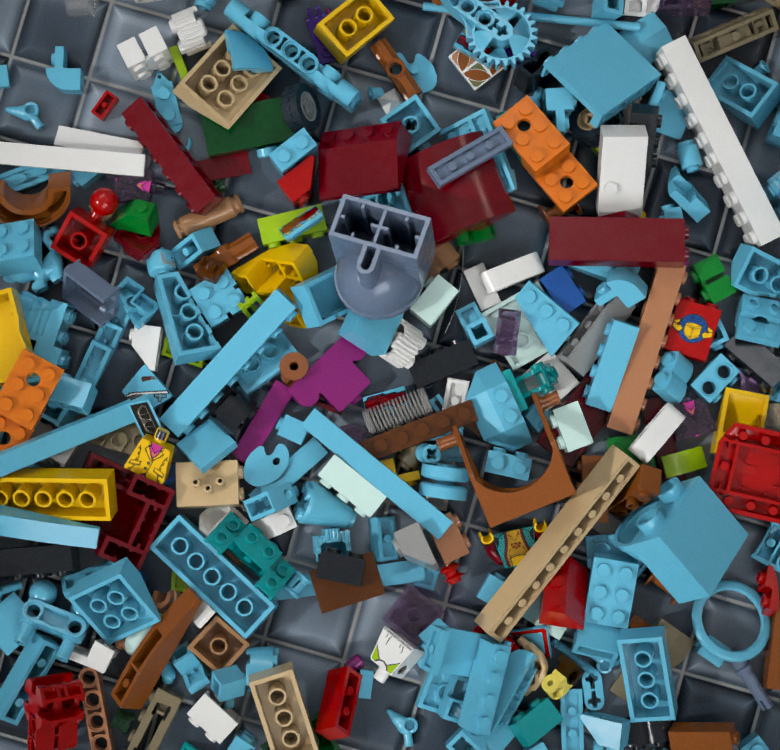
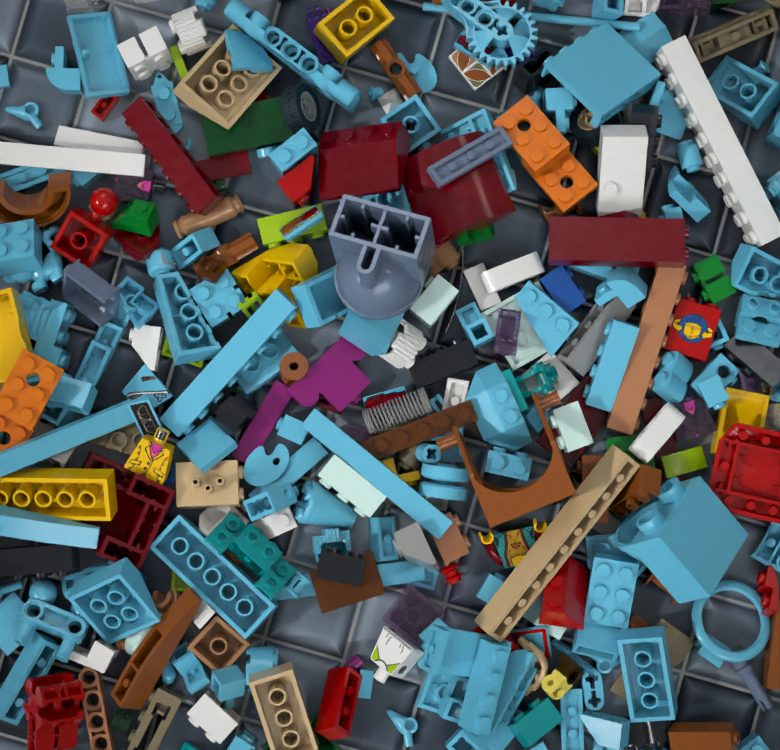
(98, 55): none -> medium azure container
(713, 392): none -> medium azure brick

